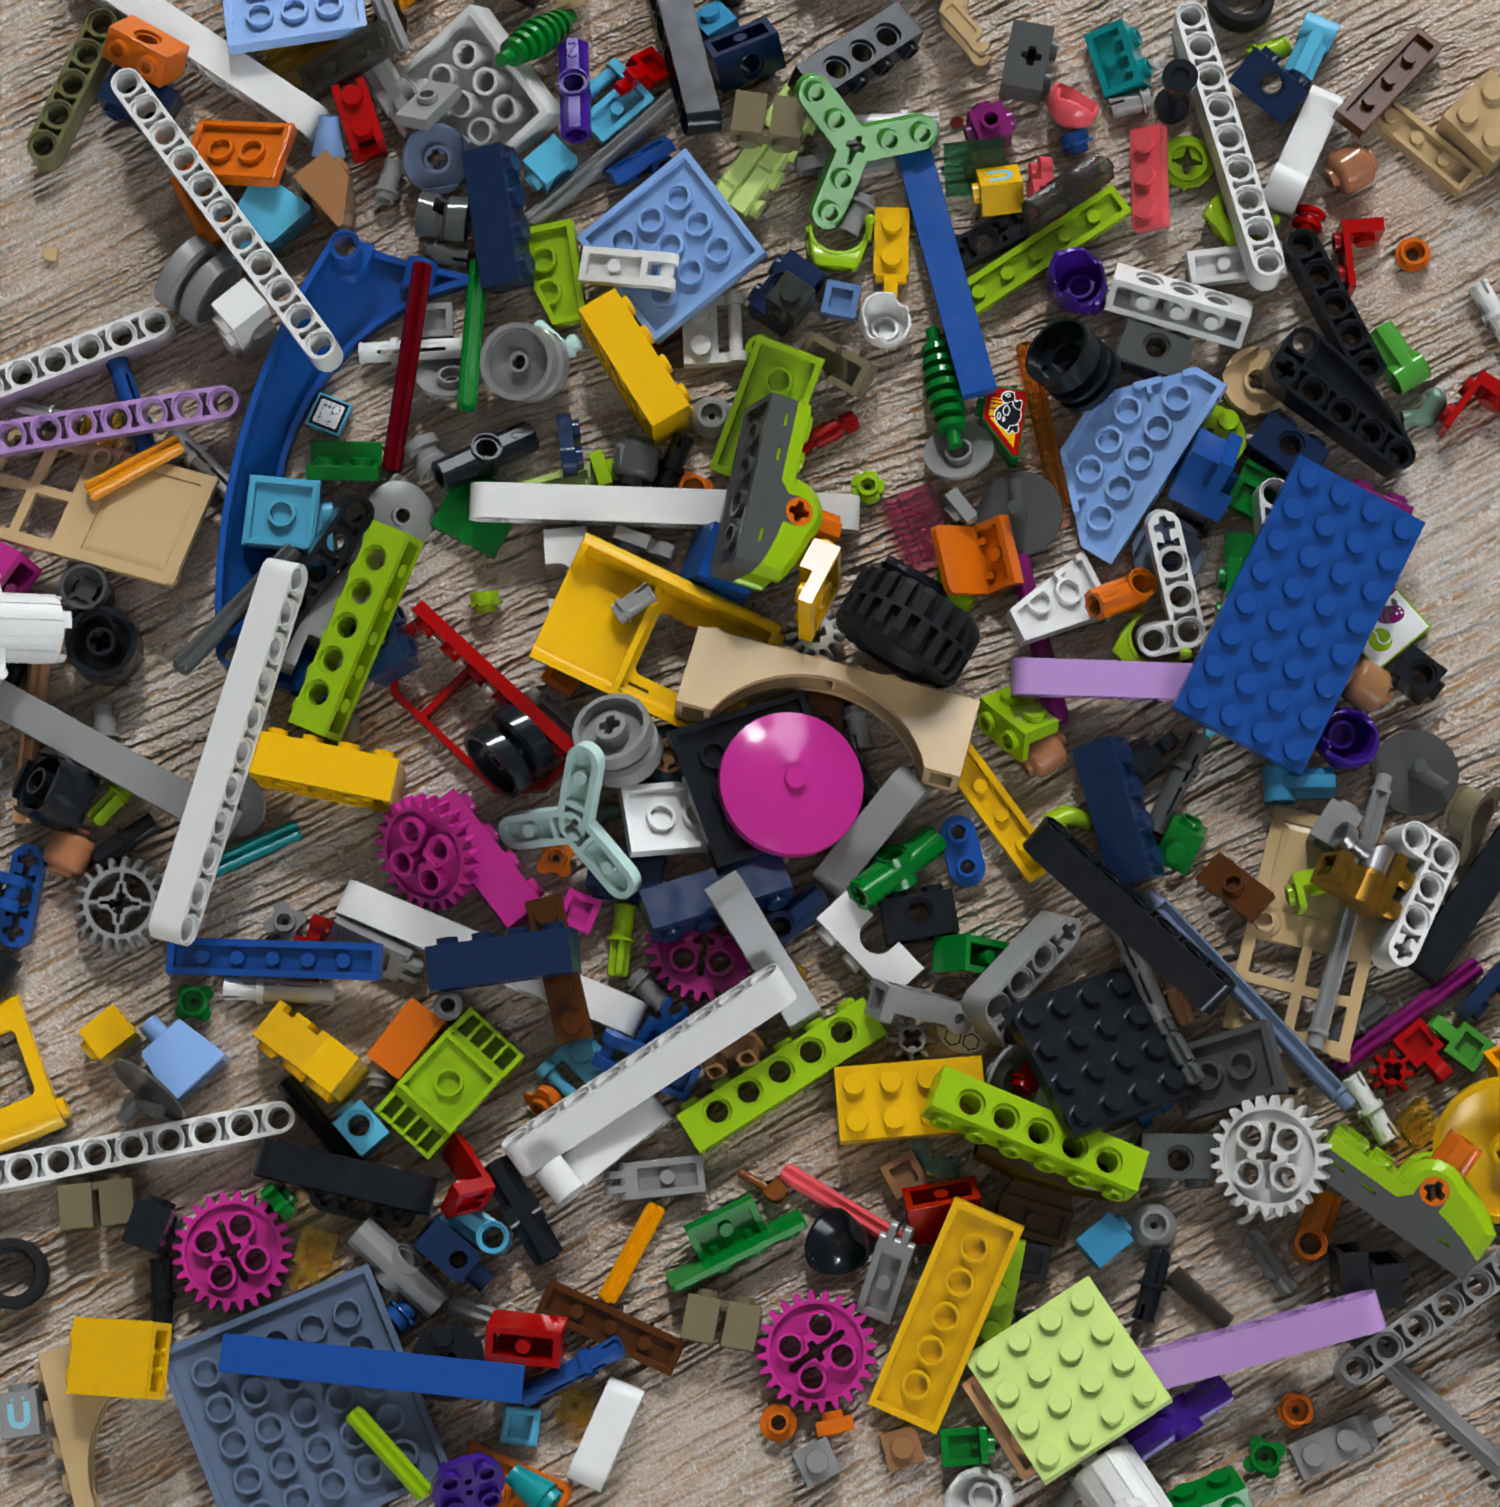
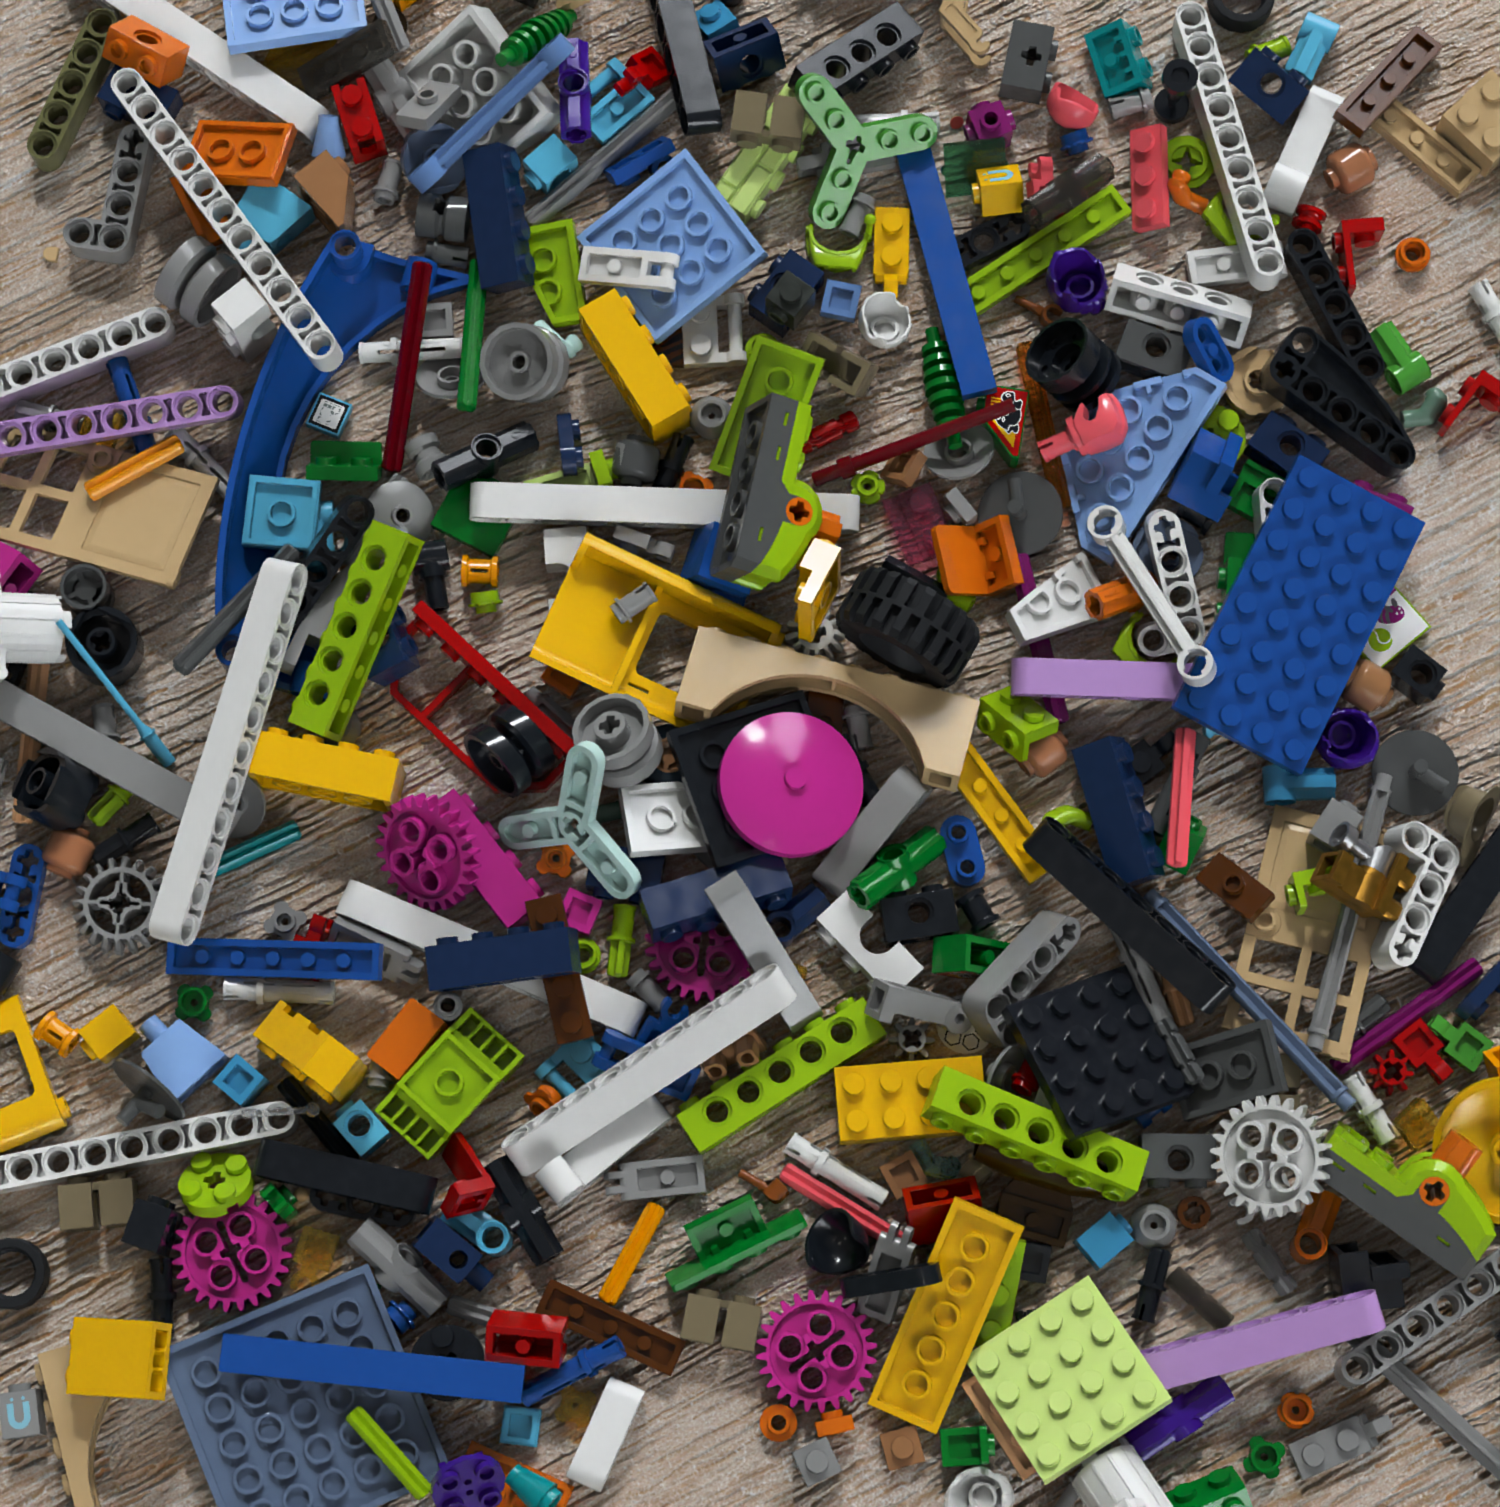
(57, 1034): none -> light orange bush
(118, 194): none -> light grey beam
(146, 733): none -> medium azure piece
(211, 1168): none -> lime plate
(241, 1081): none -> dark azure brick
(311, 1110): none -> clear hinge
(432, 570): none -> black pin
(469, 564): none -> light orange bush
(498, 106): none -> medium blue piece
(595, 955): none -> lime plate
(836, 1171): none -> white pin
(848, 466): none -> dark red bar
(890, 1280): none -> black beam
(904, 468): none -> medium nougat plate
(977, 910): none -> black bush
(1039, 310): none -> dark orange hand
(1086, 435): none -> coral piece
(1151, 595): none -> white piece
(1180, 797): none -> coral axle
(1181, 192): none -> orange arm
(1183, 1207): none -> reddish brown bush
(1208, 348): none -> blue plate

